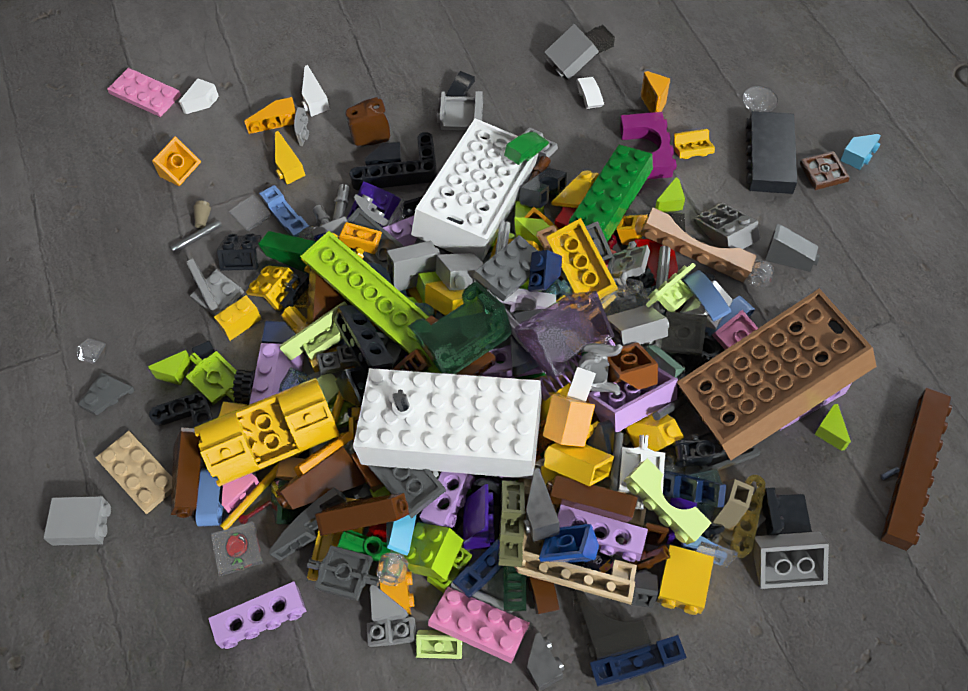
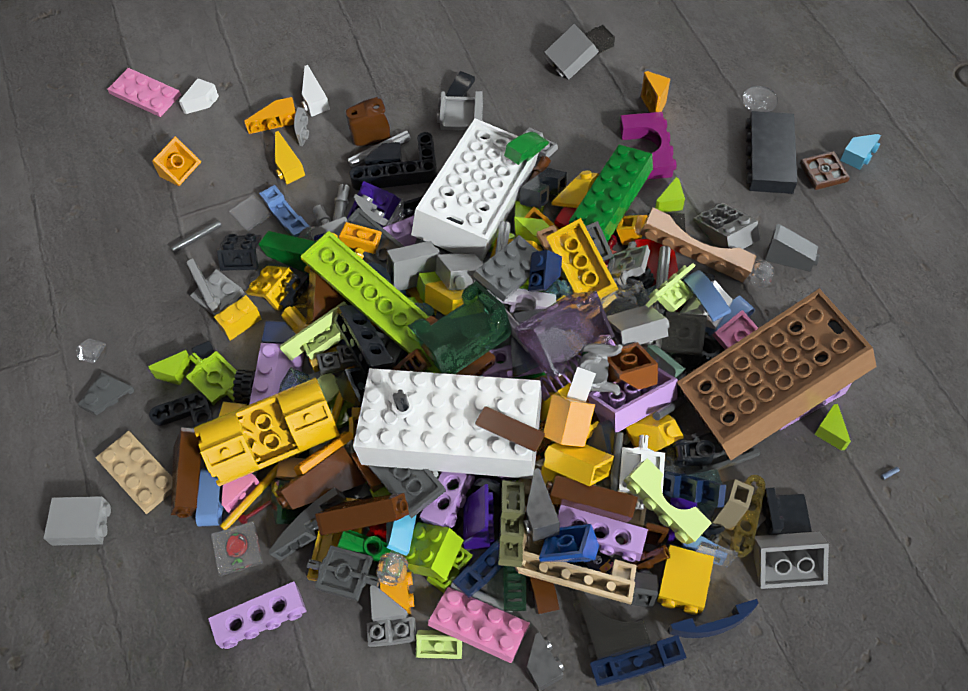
(201, 213): dark tan cone -> none
(360, 157): none -> light grey axle
(510, 429): none -> reddish brown piece
(590, 91): white slope -> none
(688, 629): none -> dark blue slope
(693, 144): yellow bracket -> none
(916, 470): reddish brown brick -> none

